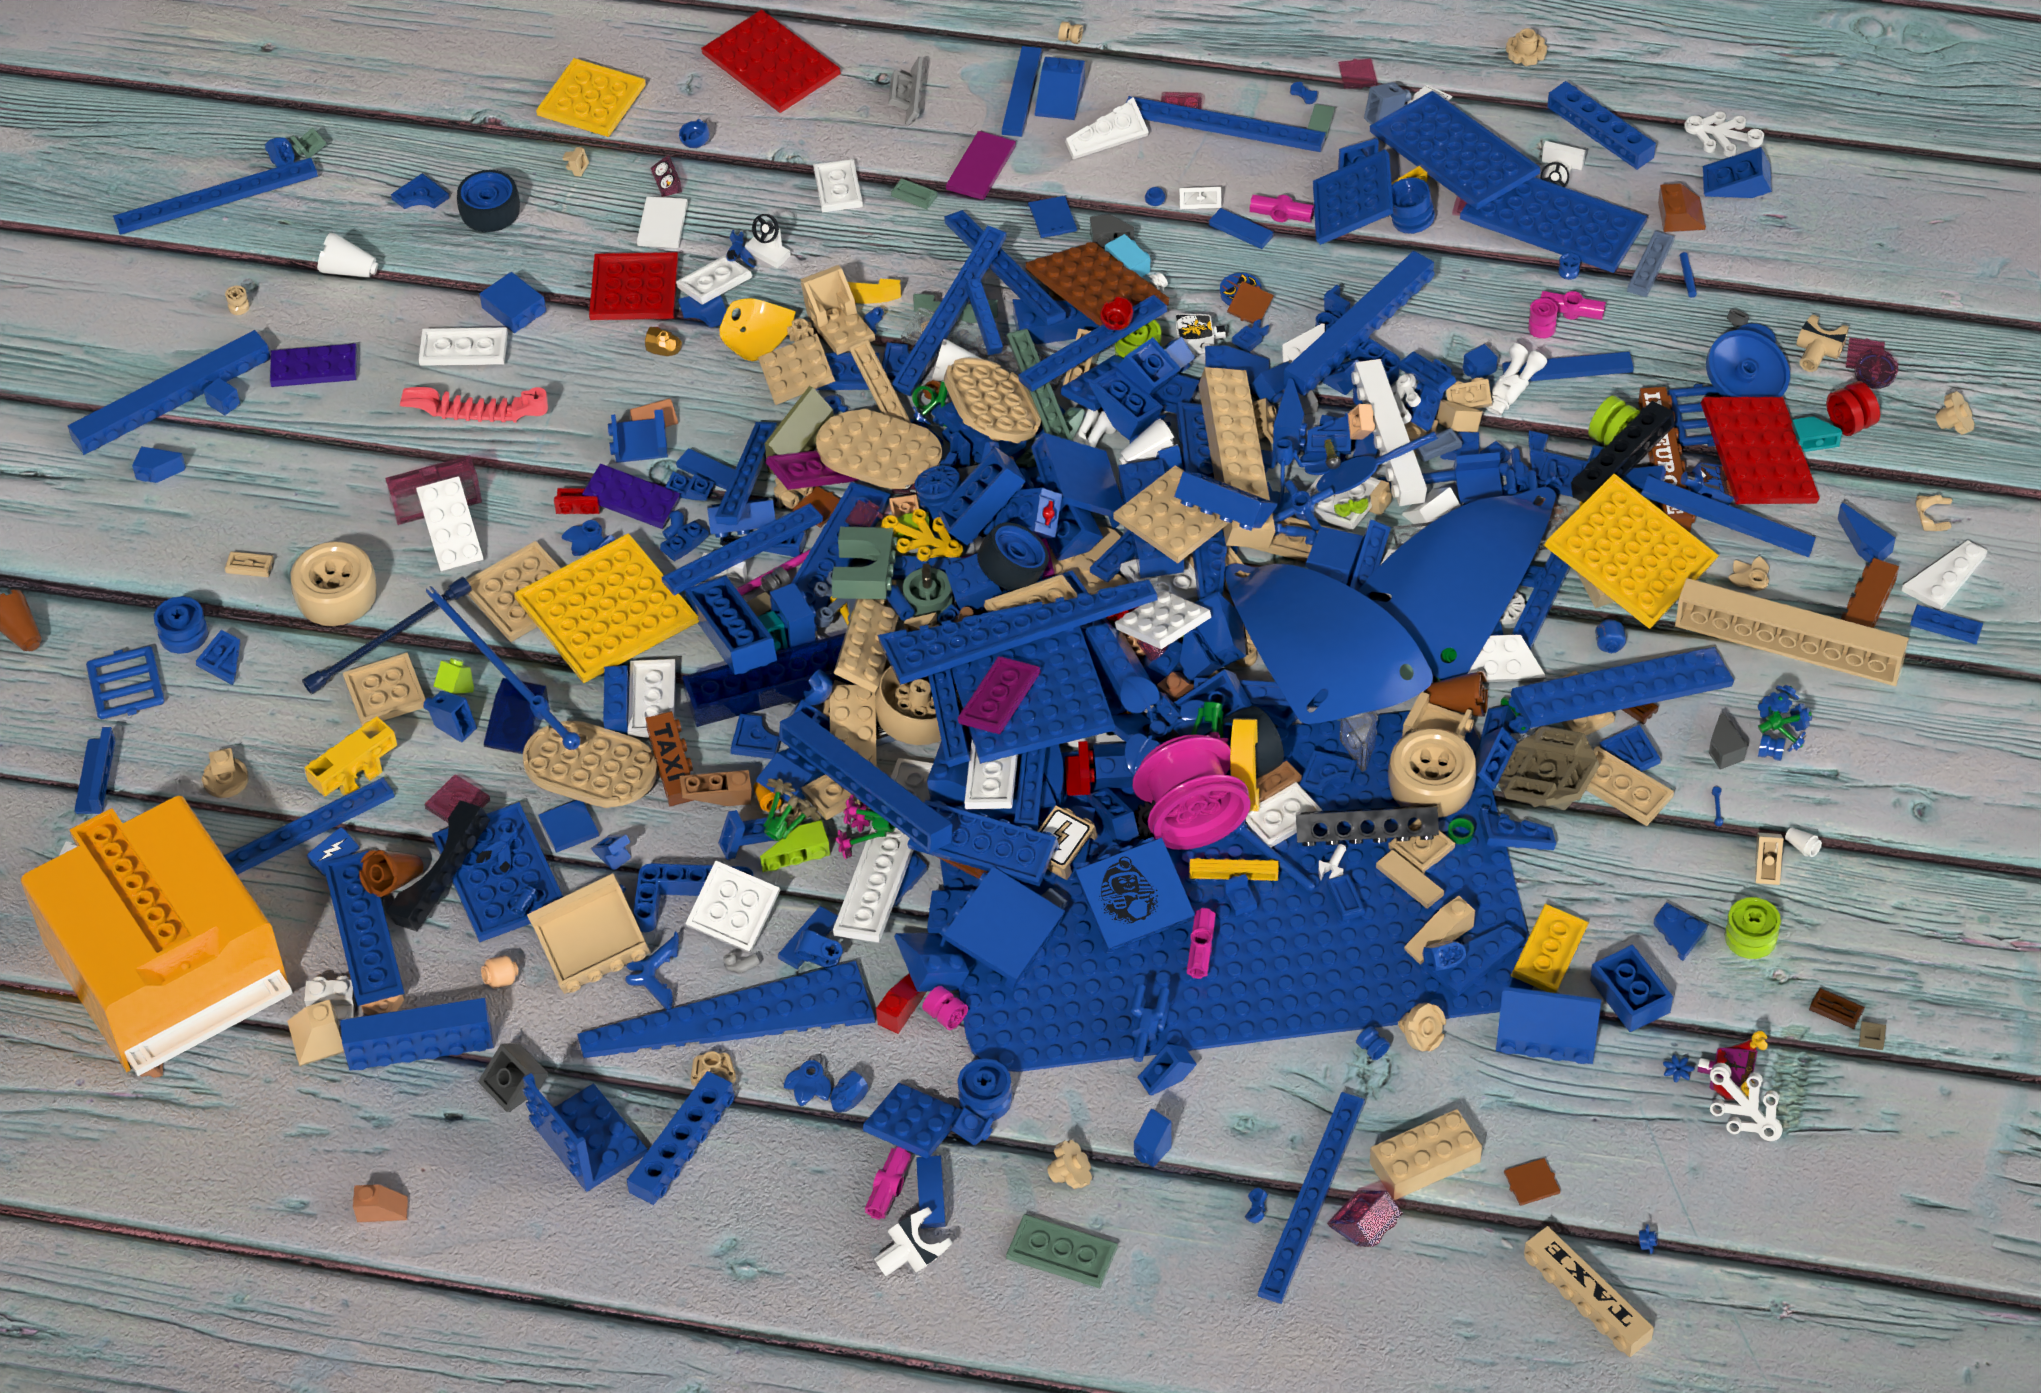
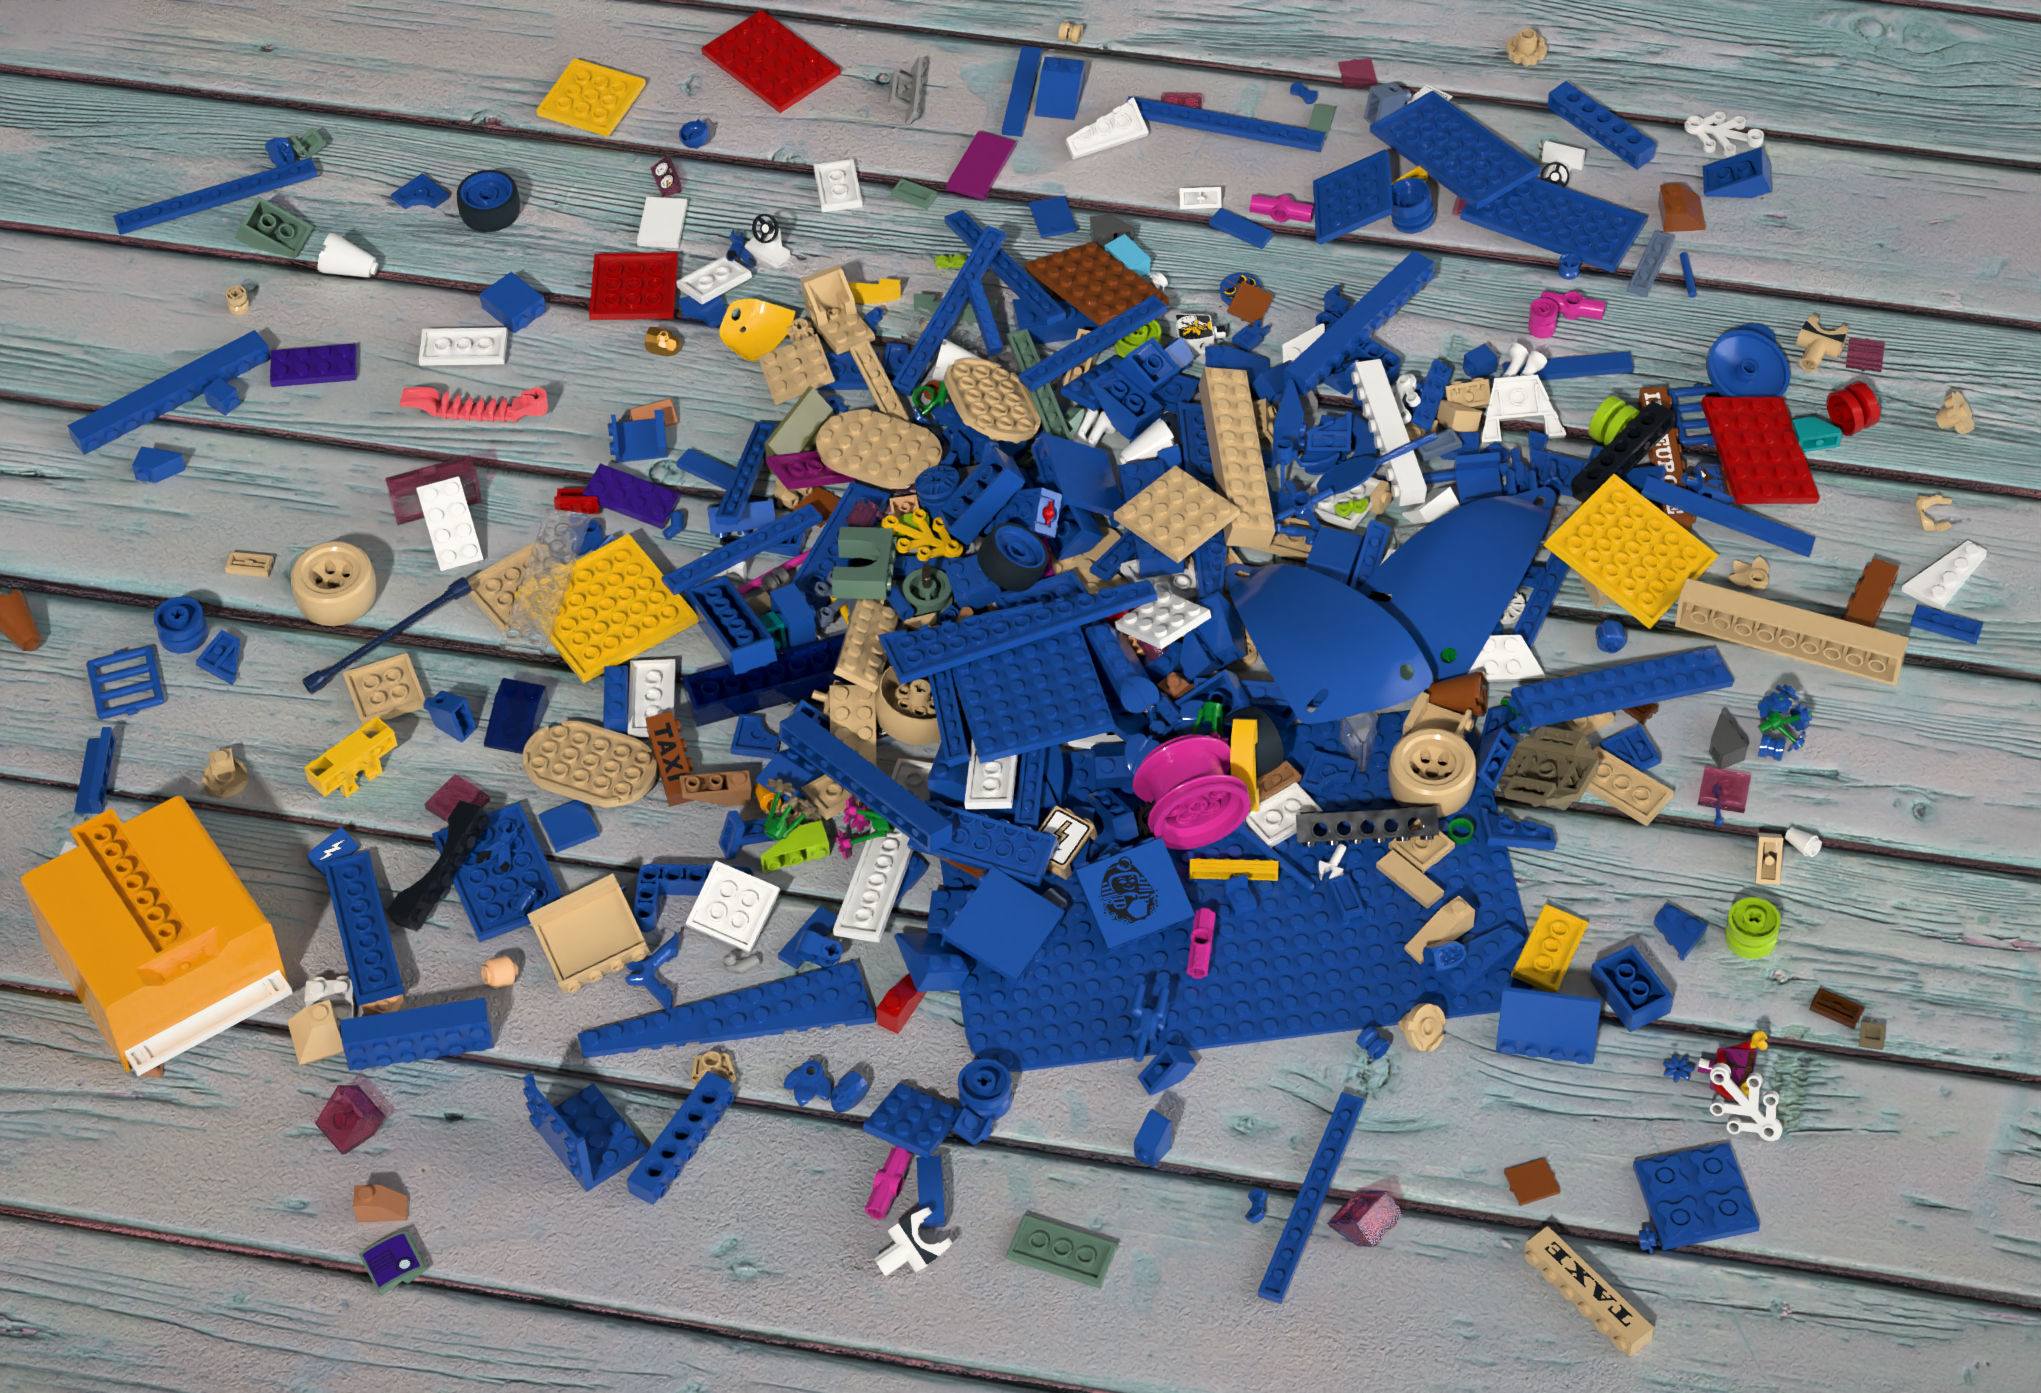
(273, 229): none -> sand green slope
(309, 825): blue tile -> none
(349, 1118): none -> clear pink slope
(388, 871): dark orange cone -> none
(393, 1261): none -> slope
(454, 677): lime slope -> none
(505, 1075): dark grey slope -> none
(538, 704): blue bar -> none
(545, 582): none -> clear plate
(576, 160): tan tile -> none
(612, 850): blue slope -> none
(685, 541): blue slope -> none
(693, 489): blue slope -> none
(820, 690): blue hair -> none
(945, 1007): dark pink wheel -> none
(946, 262): none -> lime piece
(999, 695): magenta tile -> none
(1042, 591): tan wing -> none
(1070, 1166): tan plant -> none
(1078, 772): red bracket -> none
(1117, 314): red hair -> none
(1155, 196): blue plate -> none
(1224, 500): blue slope -> none
(1332, 460): piece -> none
(1357, 151): blue slope -> none
(1361, 421): light nougat piece -> none
(1425, 1154): tan brick -> none
(1427, 372): blue tile -> none
(1519, 399): none -> white wing
(1695, 1196): none -> blue piece
(1724, 790): none -> clear pink tile
(1737, 317): dark grey tile -> none
(1866, 537): blue slope -> none
(1876, 368): clear pink tile -> none

